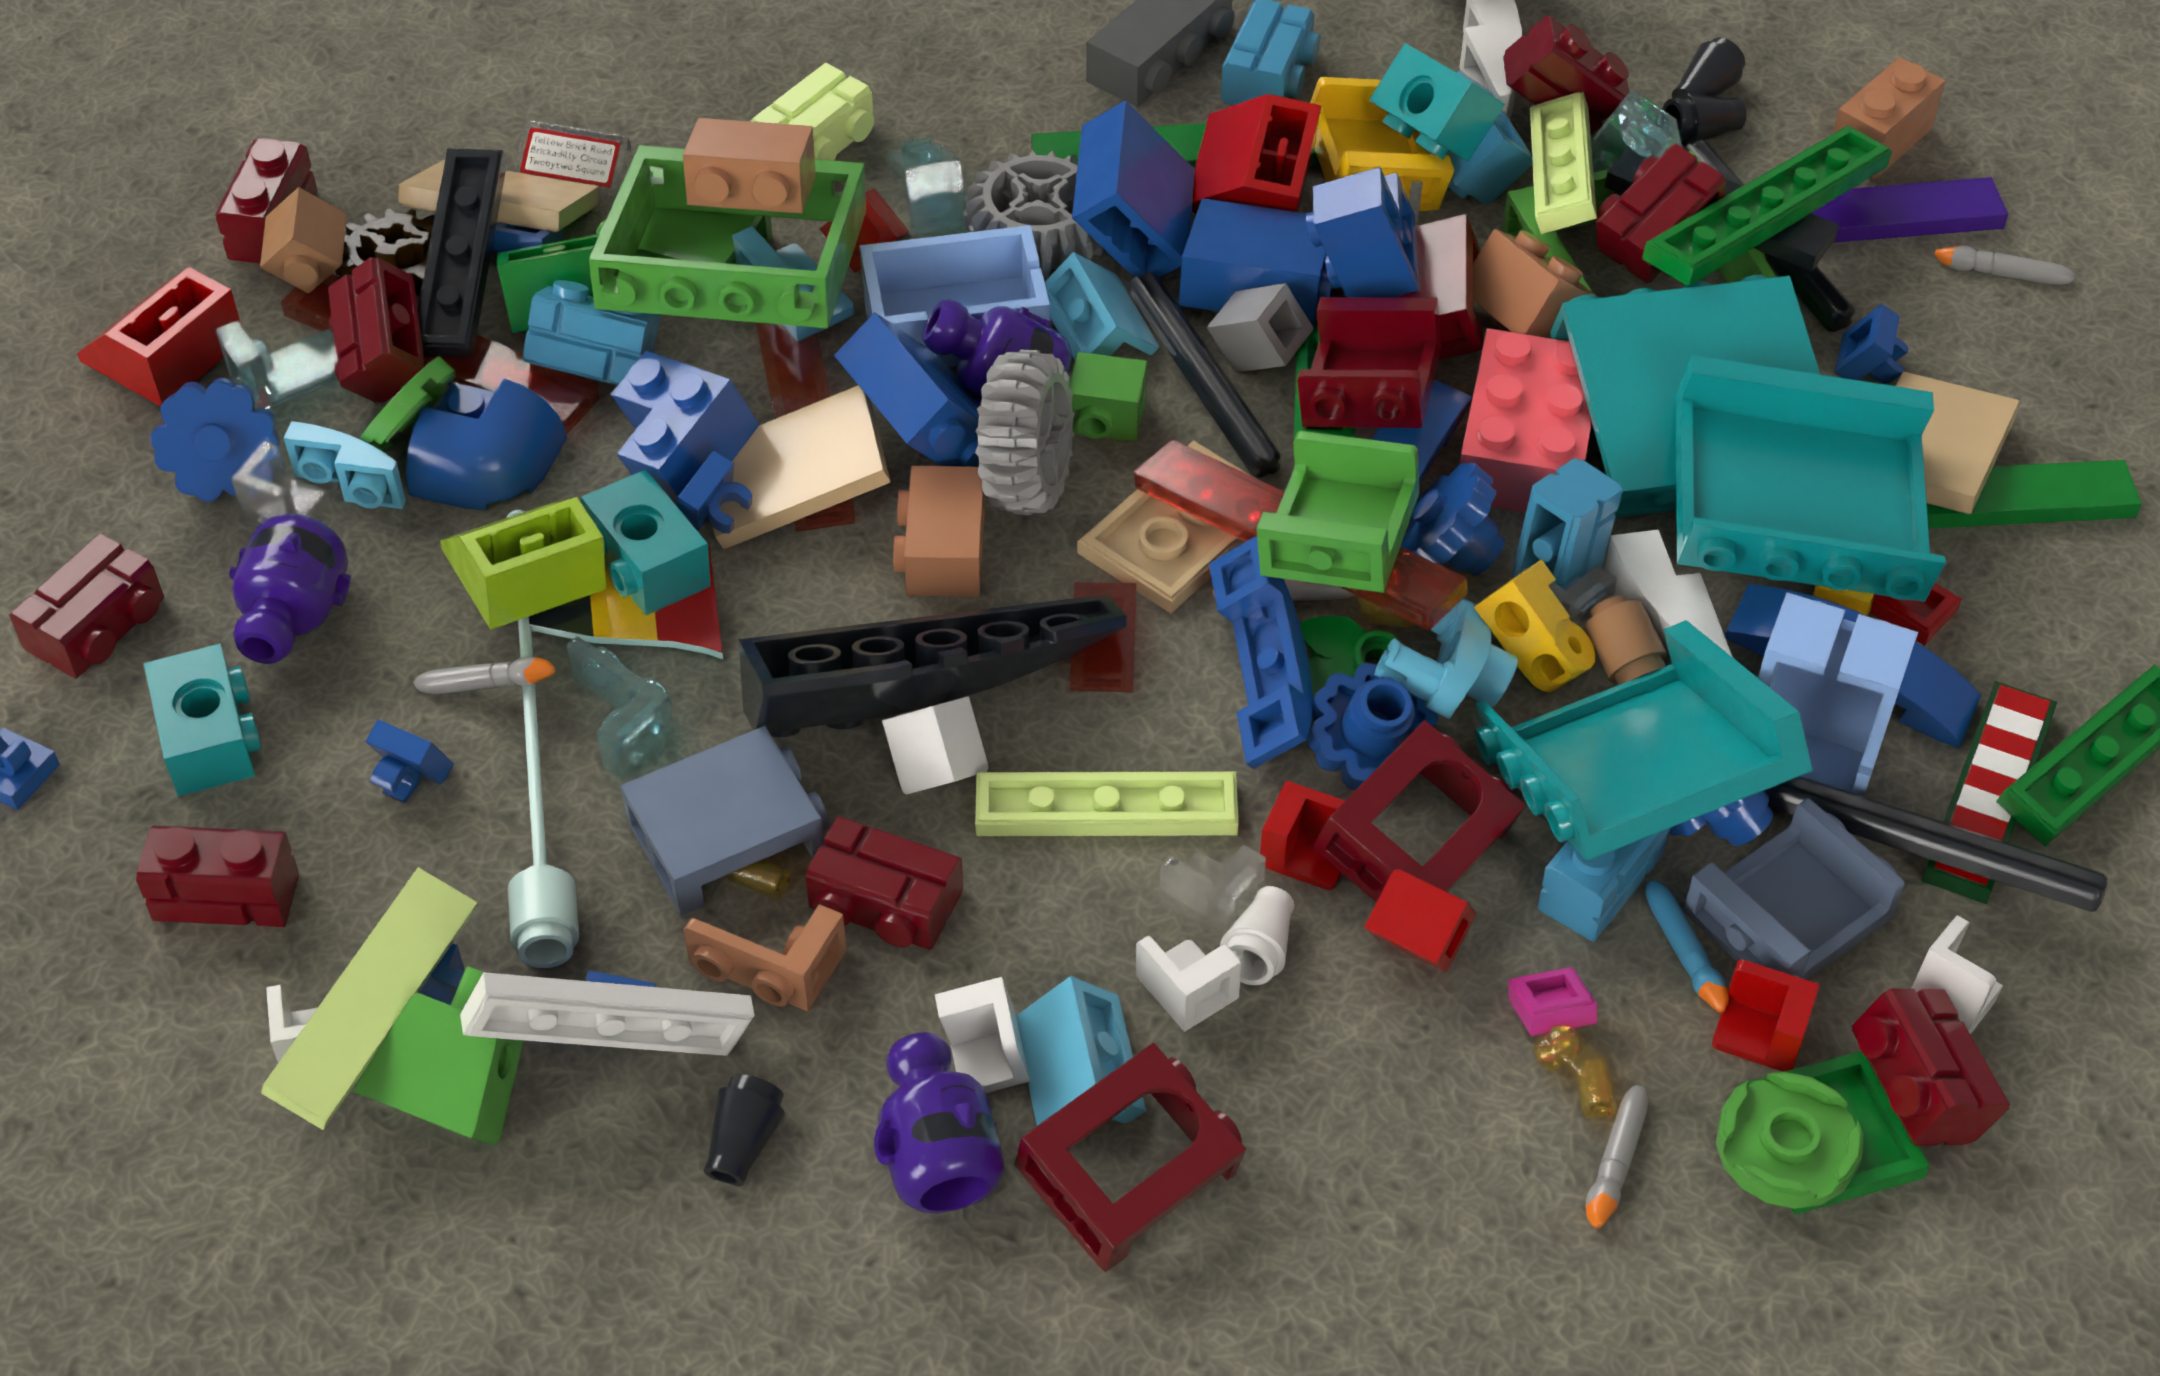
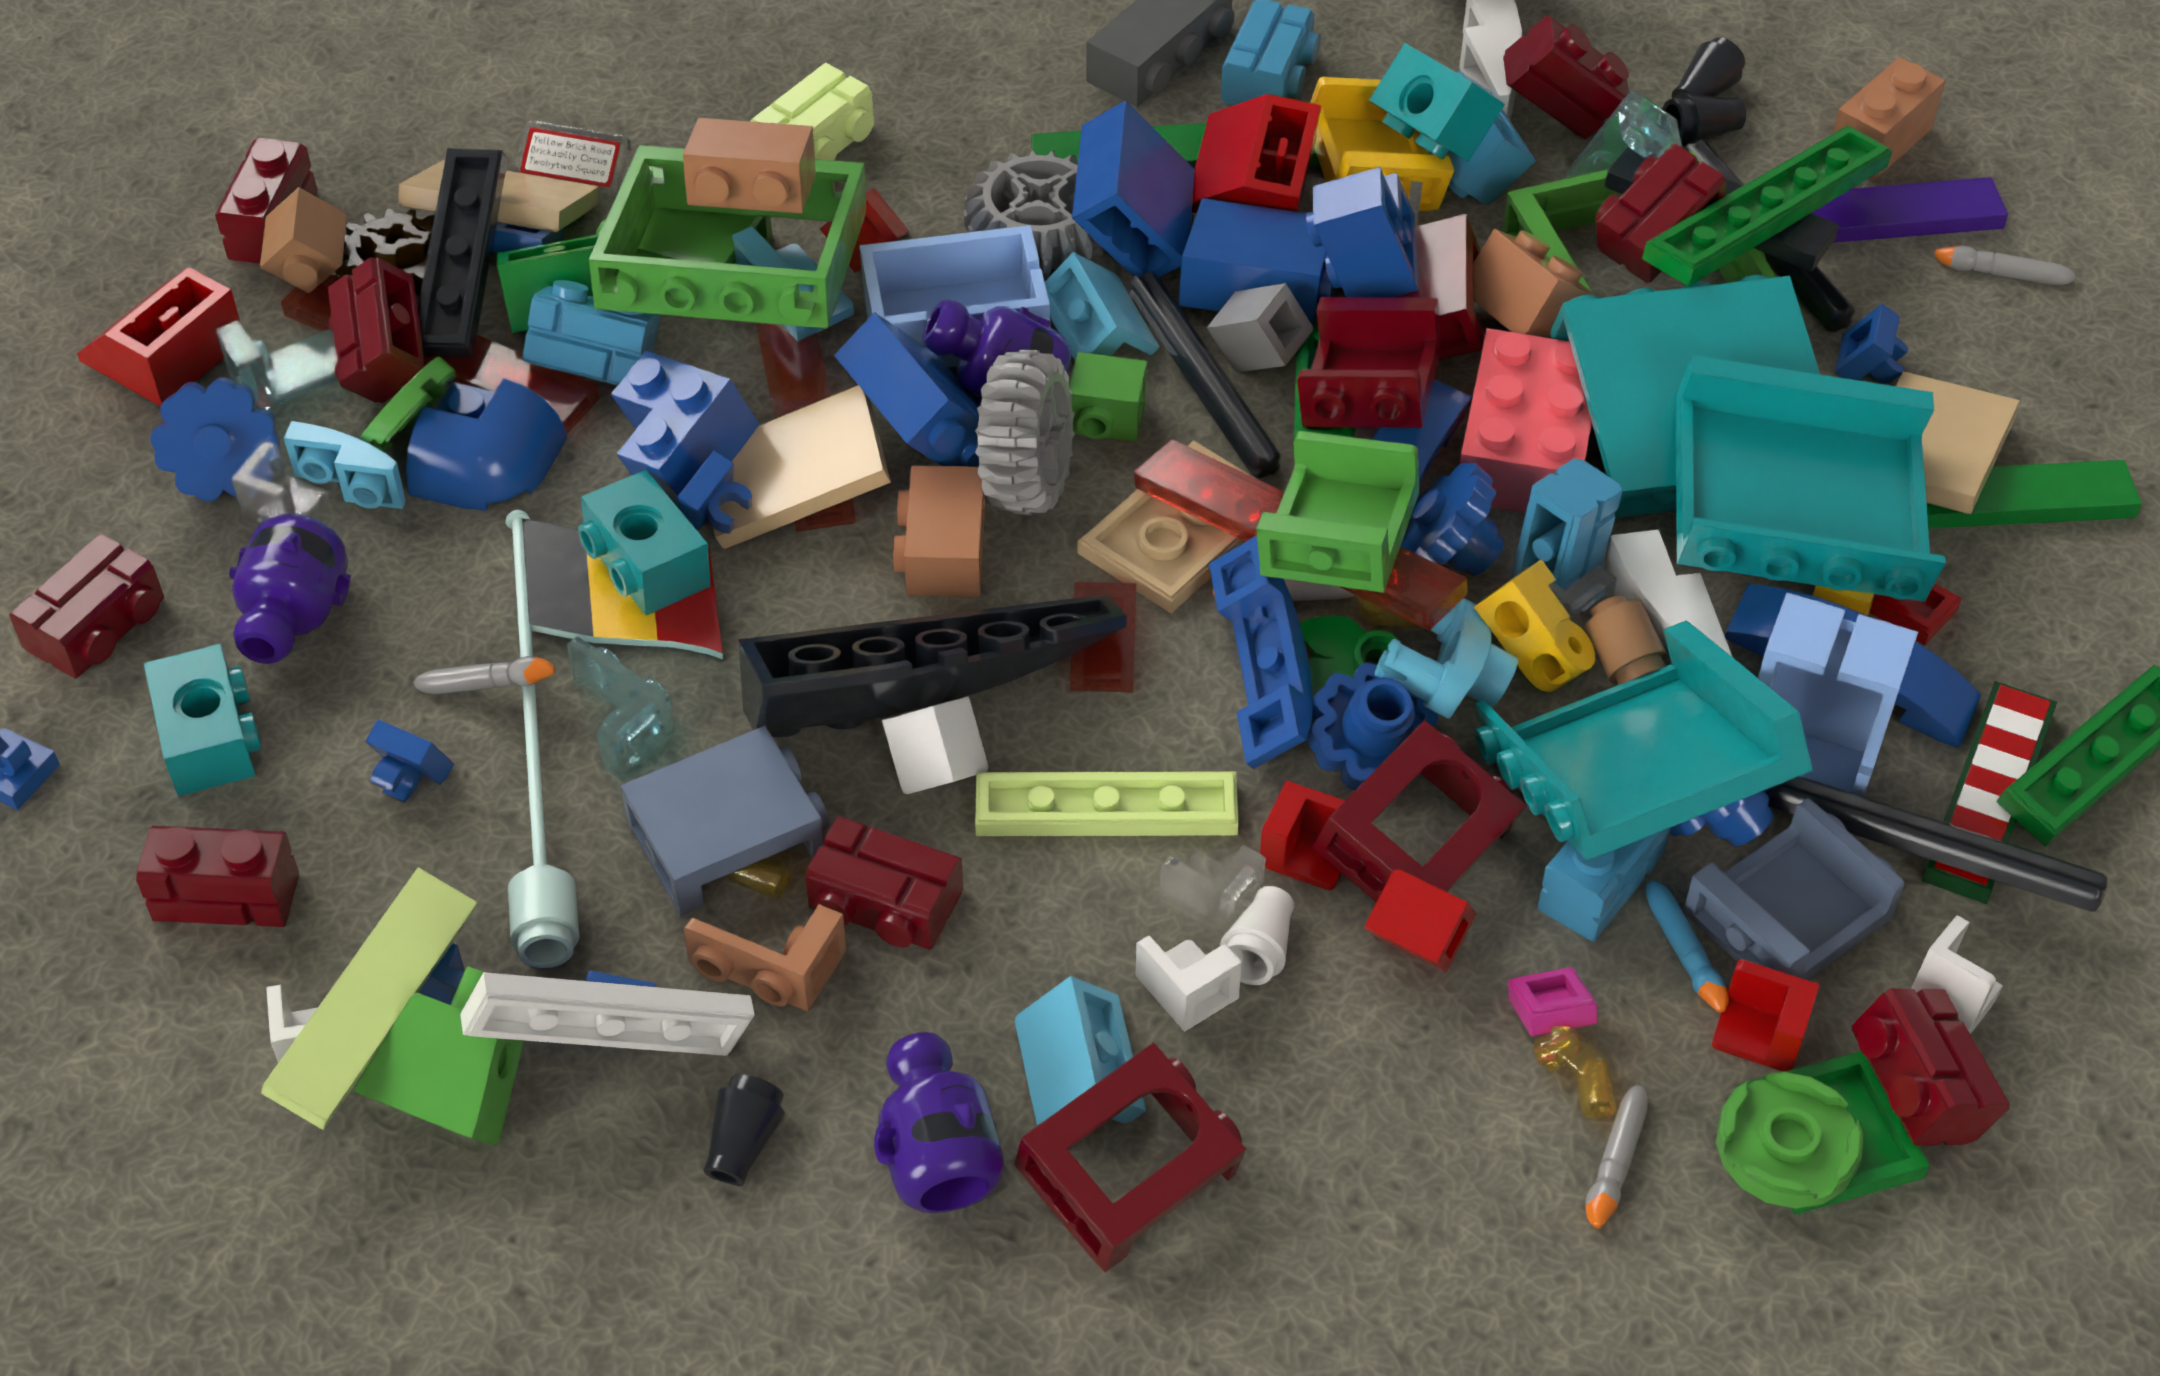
(529, 561): lime slope -> none
(931, 185): clear light blue bracket -> none
(984, 1034): white panel -> none
(1562, 163): yellowish green tile -> none

